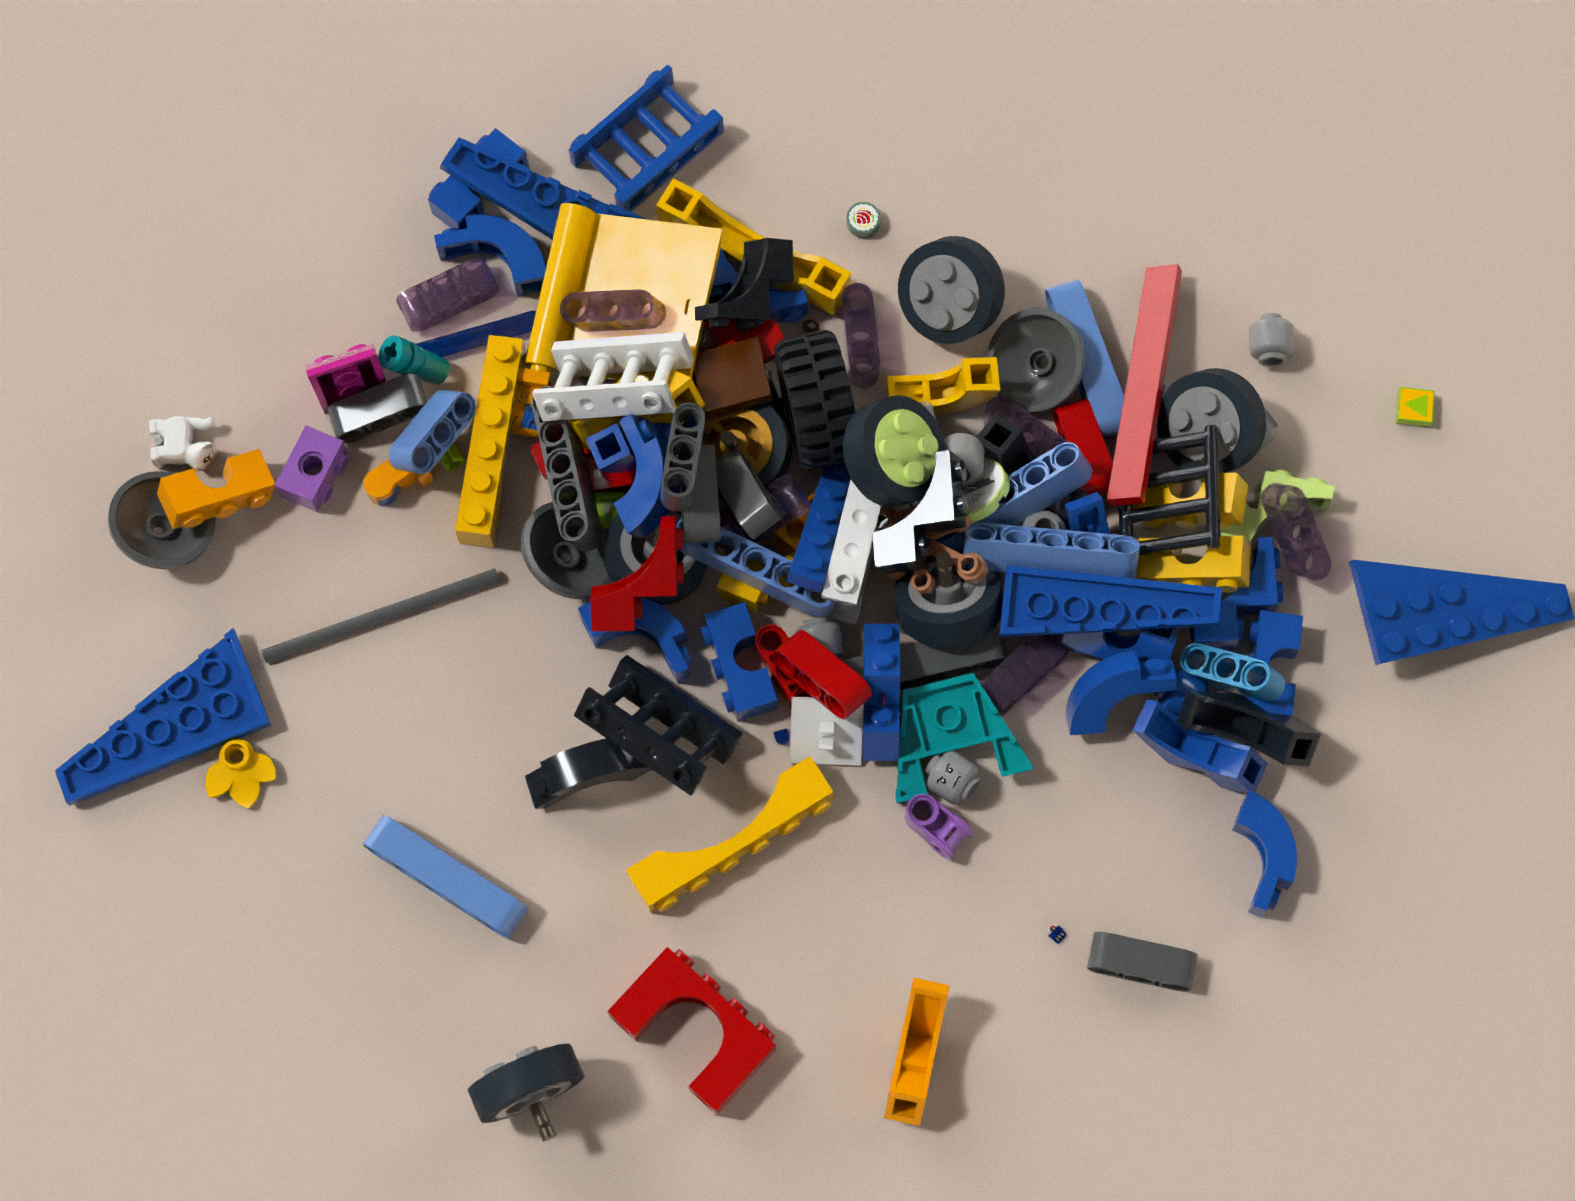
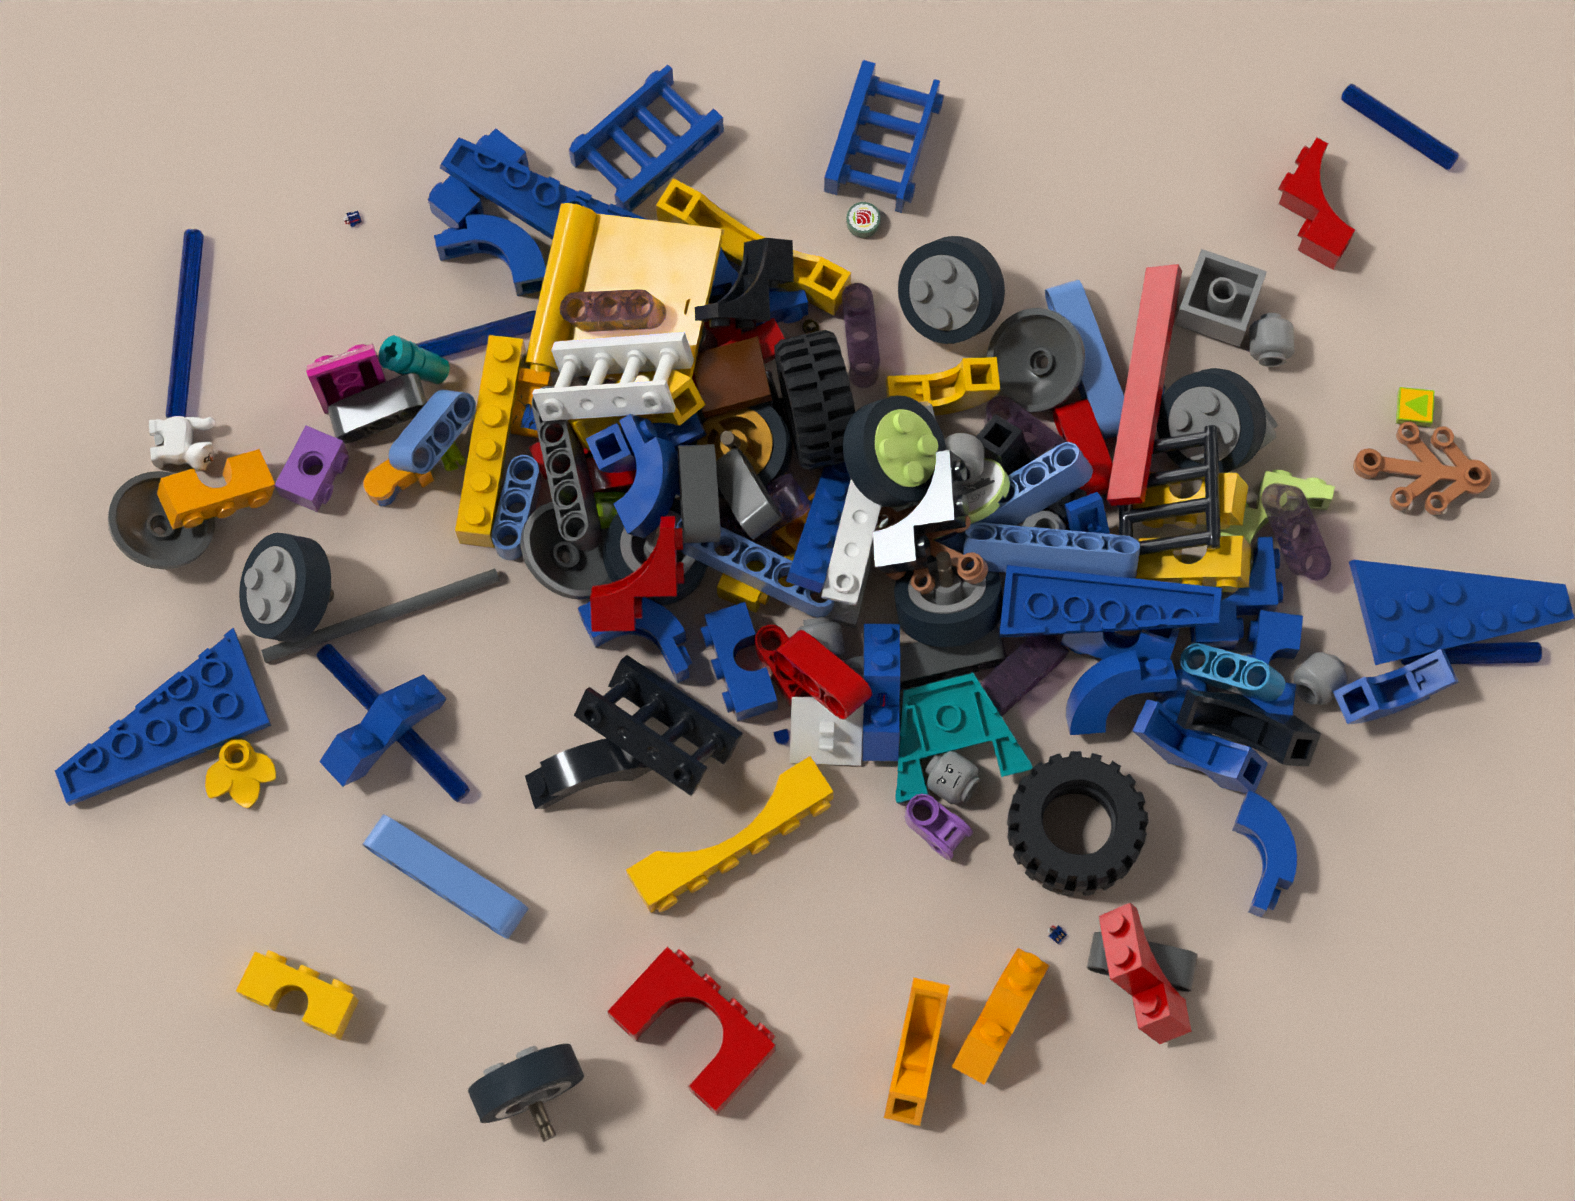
(184, 323): none -> clear blue axle
(270, 979): none -> yellow arch
(285, 587): none -> black wheel
(353, 218): none -> clear blue piece
(390, 716): none -> blue arch
(410, 740): none -> clear blue axle
(447, 294): clear purple beam -> none
(516, 491): none -> medium blue beam
(682, 441): dark grey beam -> none
(859, 114): none -> blue fence
(1000, 1015): none -> light orange arch
(1085, 777): none -> black tyre
(1132, 966): none -> red arch
(1220, 297): none -> light grey brick
(1319, 678): none -> light grey head
(1323, 232): none -> red arch
(1396, 690): none -> blue arch
(1400, 126): none -> clear blue axle
(1428, 469): none -> nougat plant
(1489, 653): none -> clear blue axle

